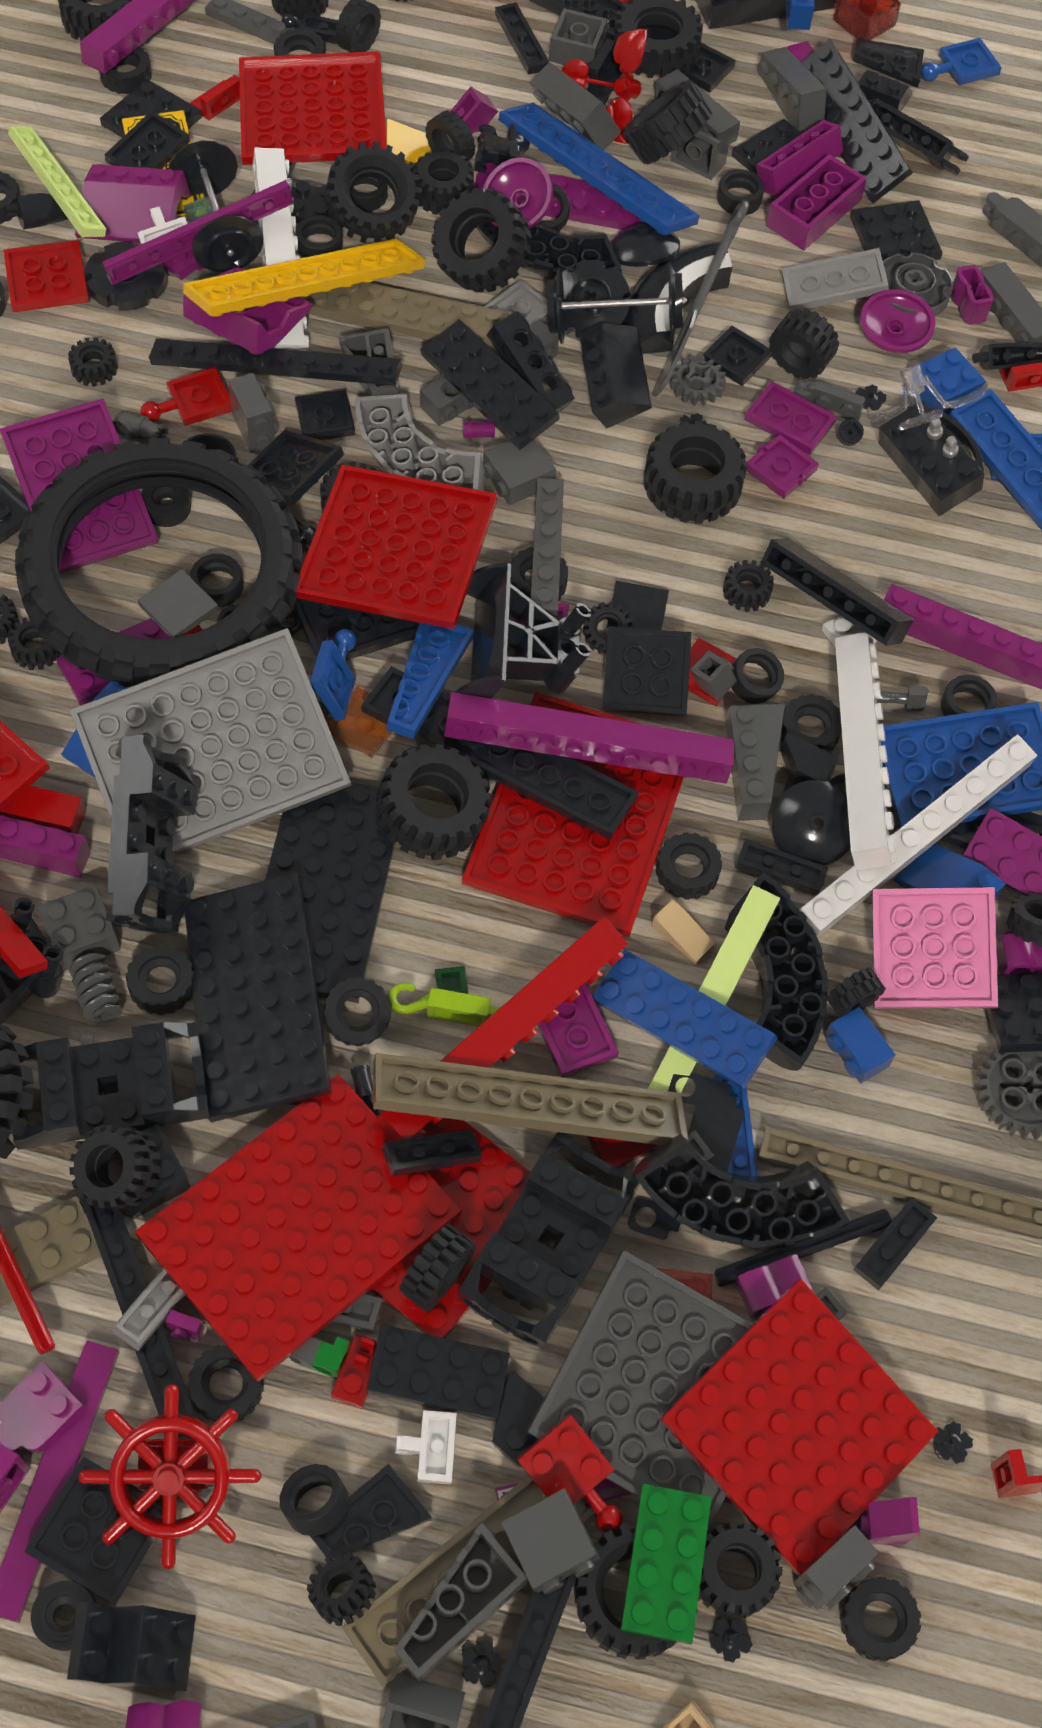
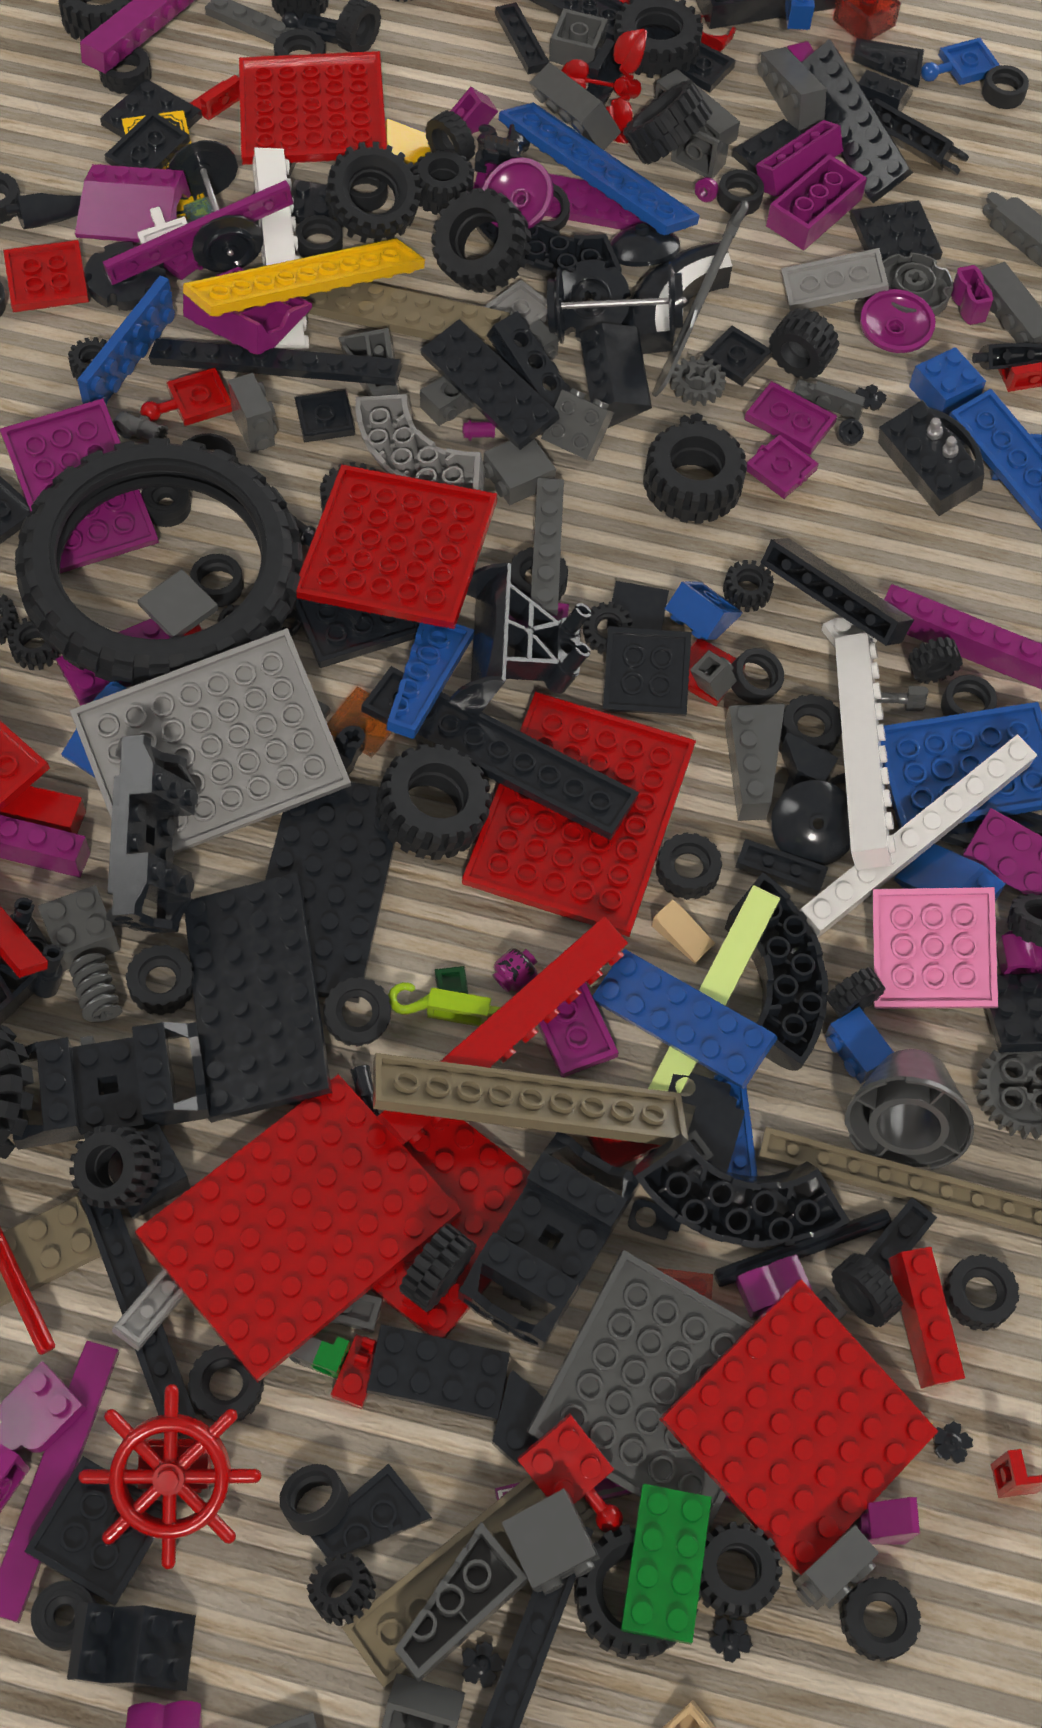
(57, 182): yellowish green tile -> none
(128, 344): none -> blue plate
(184, 1326): magenta plate -> none
(296, 463): black plate -> none
(332, 675): blue plate -> none
(352, 743): none -> black piece
(431, 1152): black plate -> none
(433, 1446): white plate -> none
(515, 969): none -> magenta head
(580, 424): none -> dark grey brick
(589, 738): magenta brick -> none
(702, 610): none -> blue slope
(711, 187): none -> magenta plate
(717, 42): none -> red helmet
(867, 1290): none -> black tyre
(910, 1112): none -> dark grey cone
(914, 383): clear plant -> none
(926, 1318): none -> red brick
(935, 660): none -> black tyre
(998, 1275): none -> black tyre
(1006, 75): none -> black tyre

